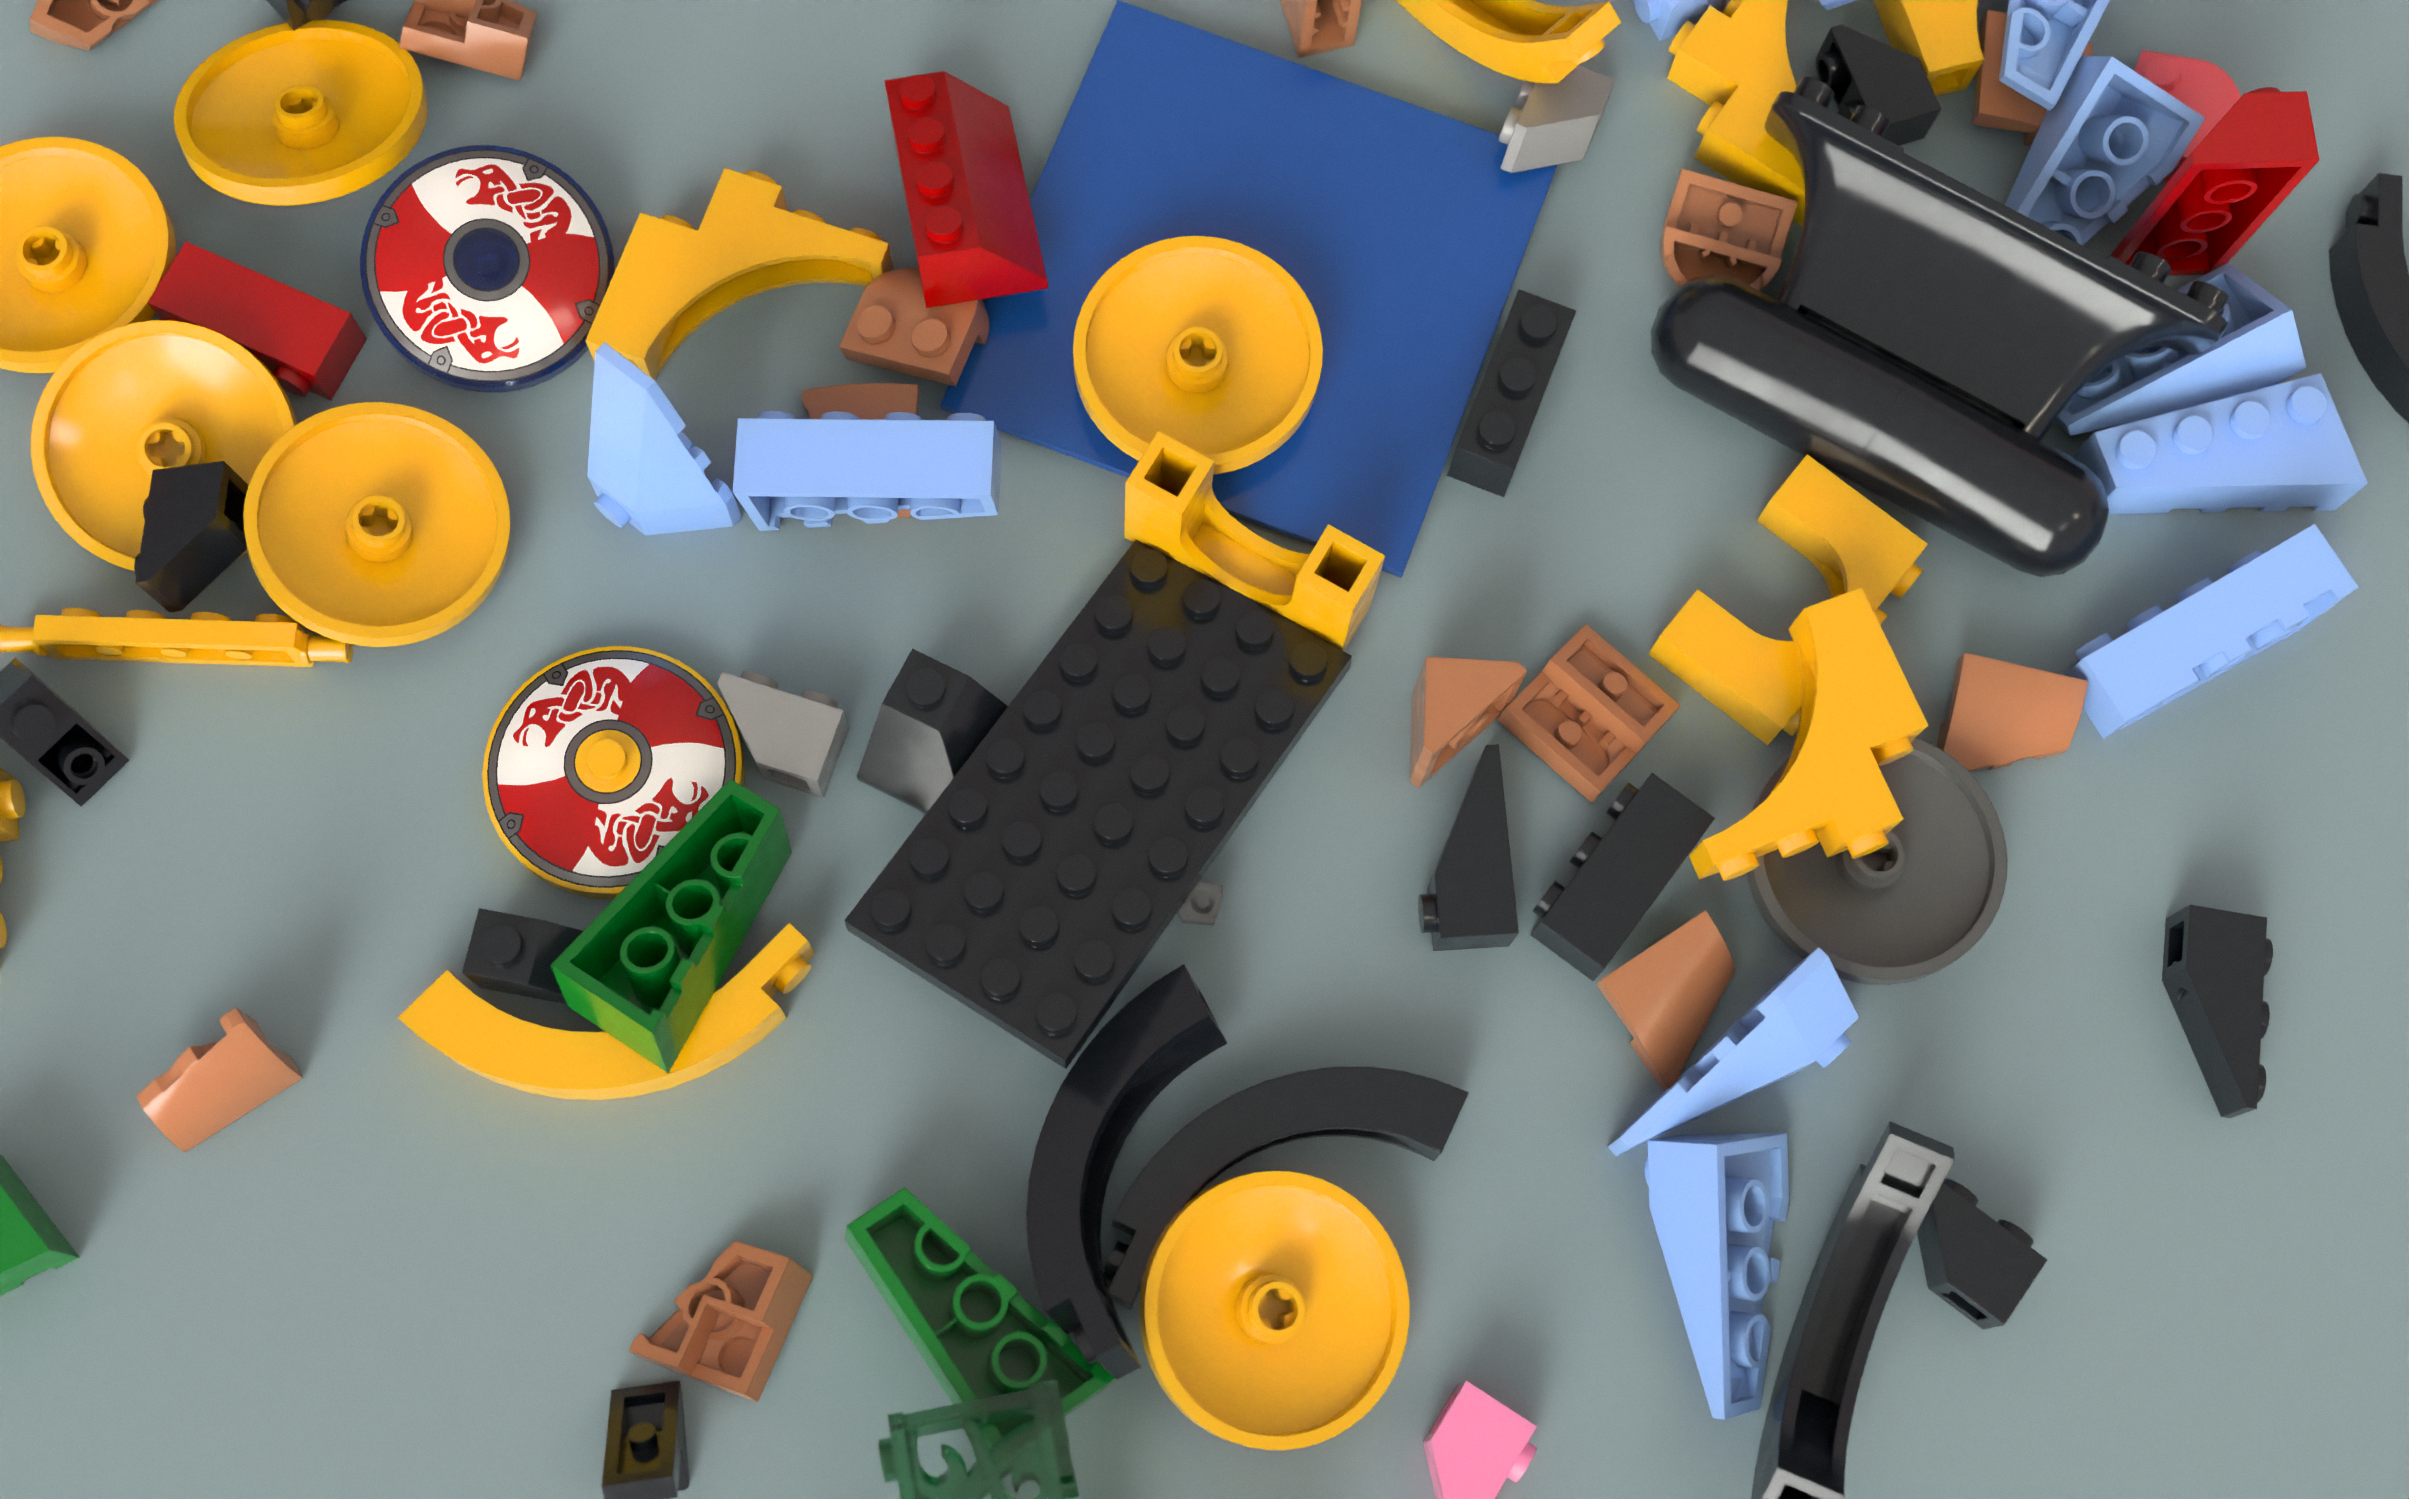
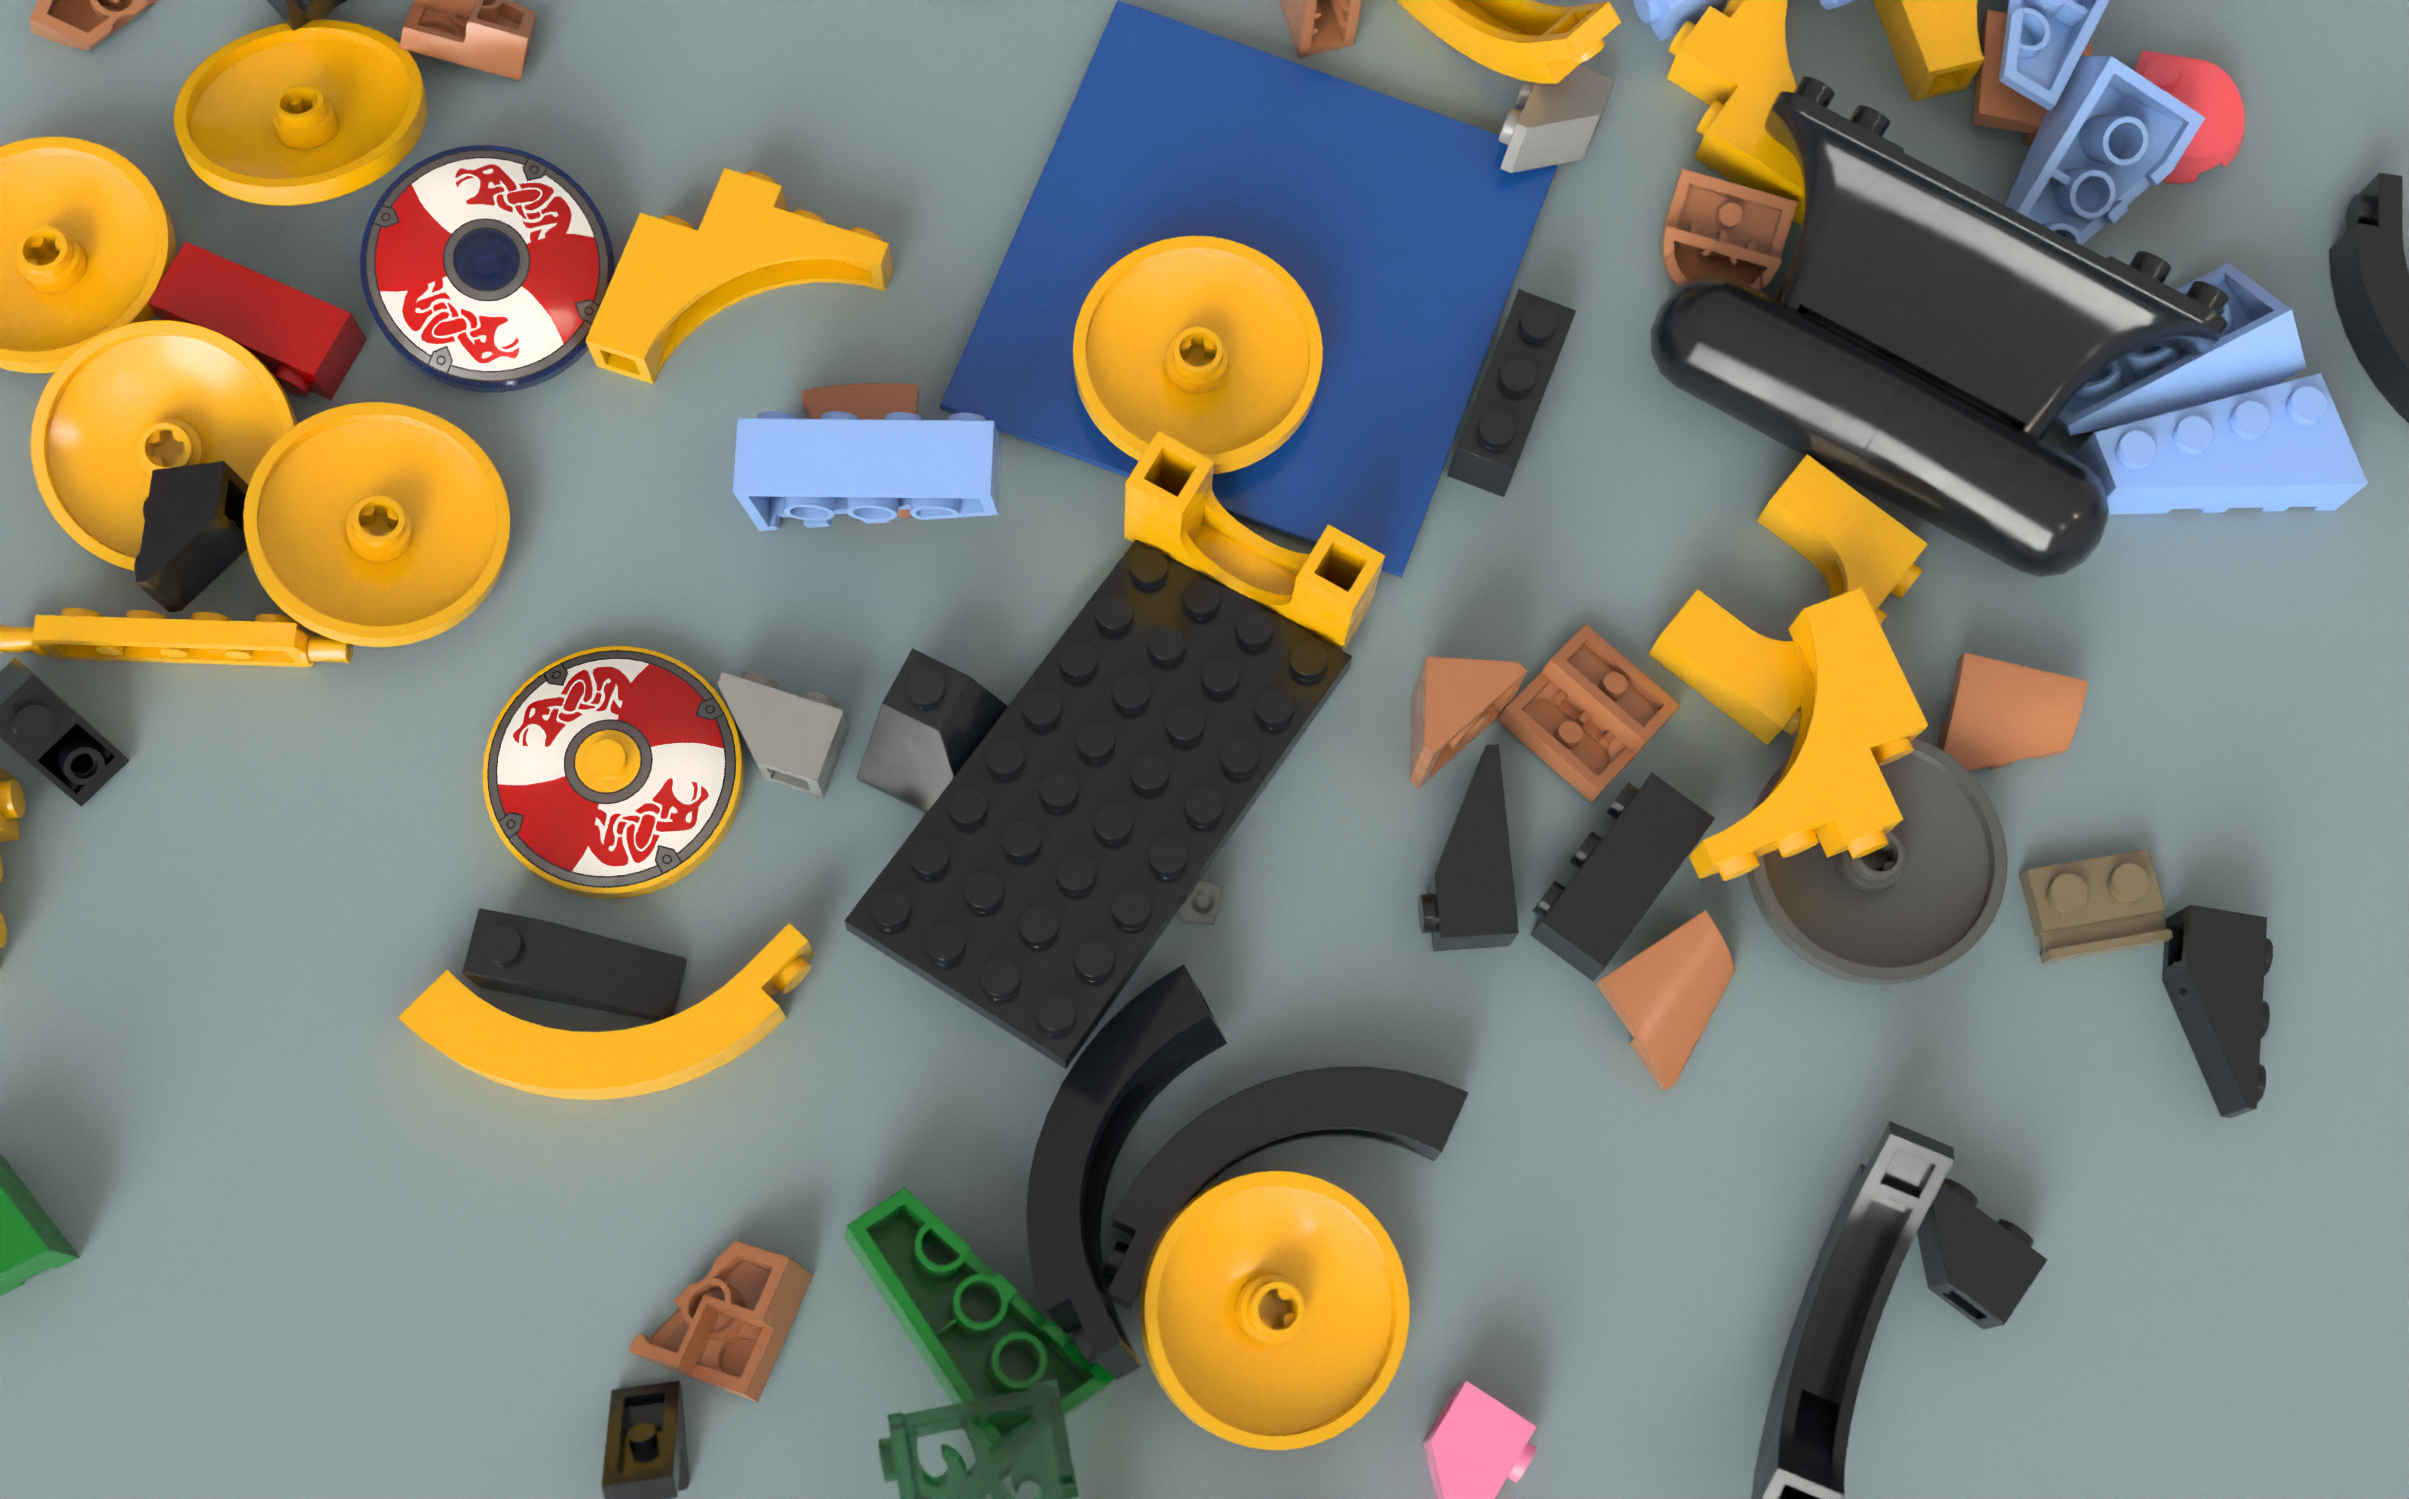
(217, 1082): nougat slope -> none
(644, 461): light blue wedge -> none
(676, 926): green wedge -> none
(902, 335): nougat slope -> none
(963, 191): red slope -> none
(1715, 1225): light blue wedge -> none
(1778, 1036): light blue wedge -> none
(1878, 77): black slope -> none
(2095, 905): none -> dark tan plate
(2210, 629): light blue wedge -> none
(2228, 184): red slope -> none

